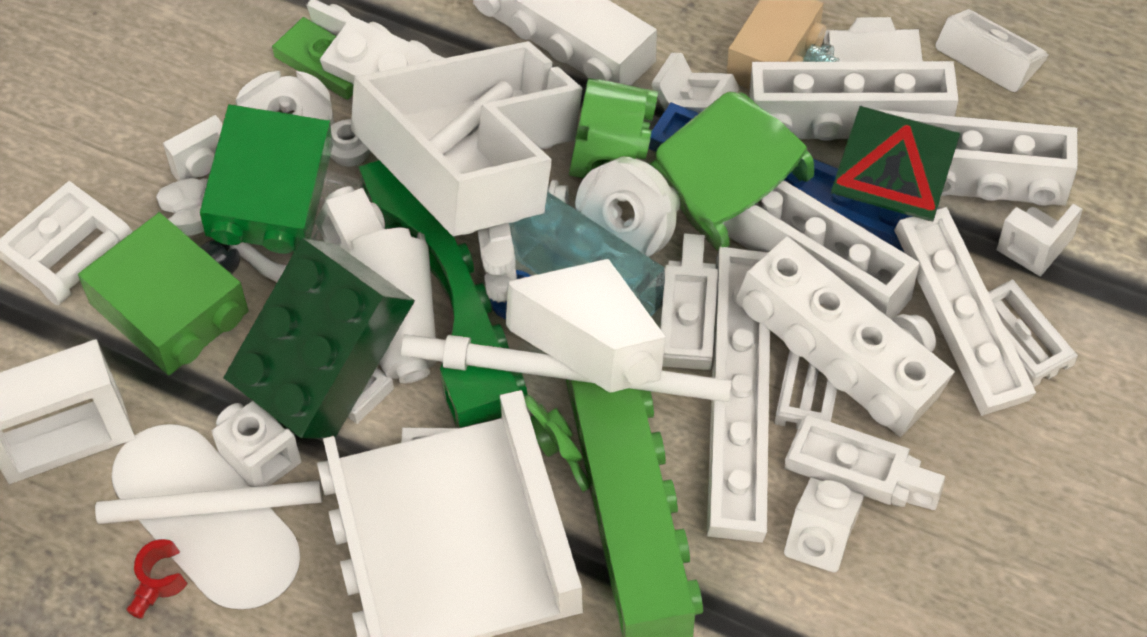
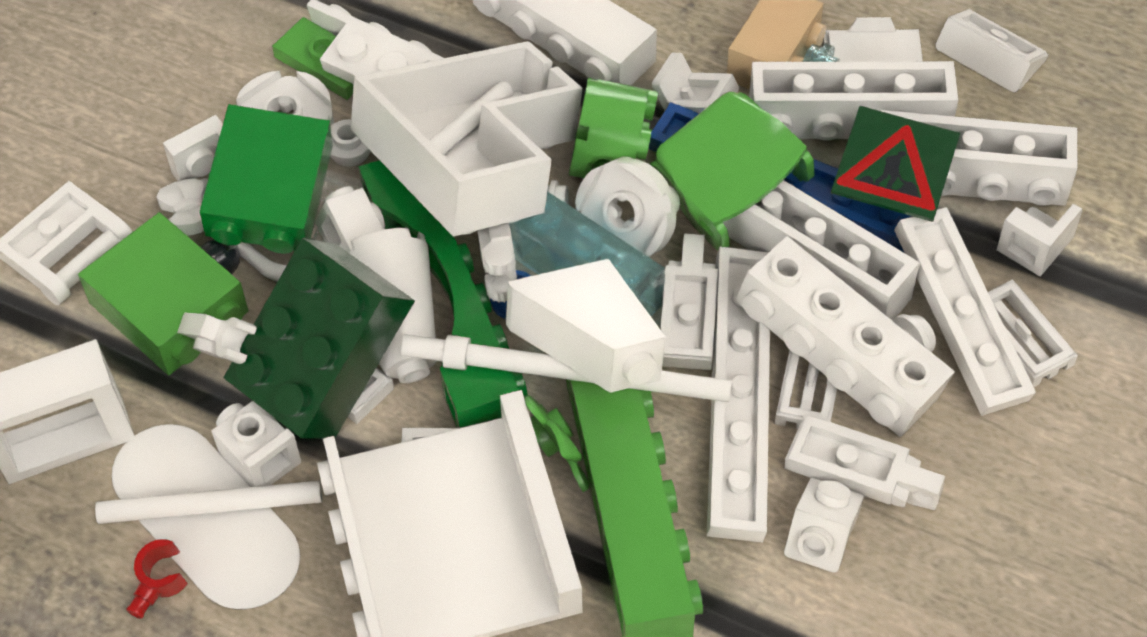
(217, 336): none -> white plate

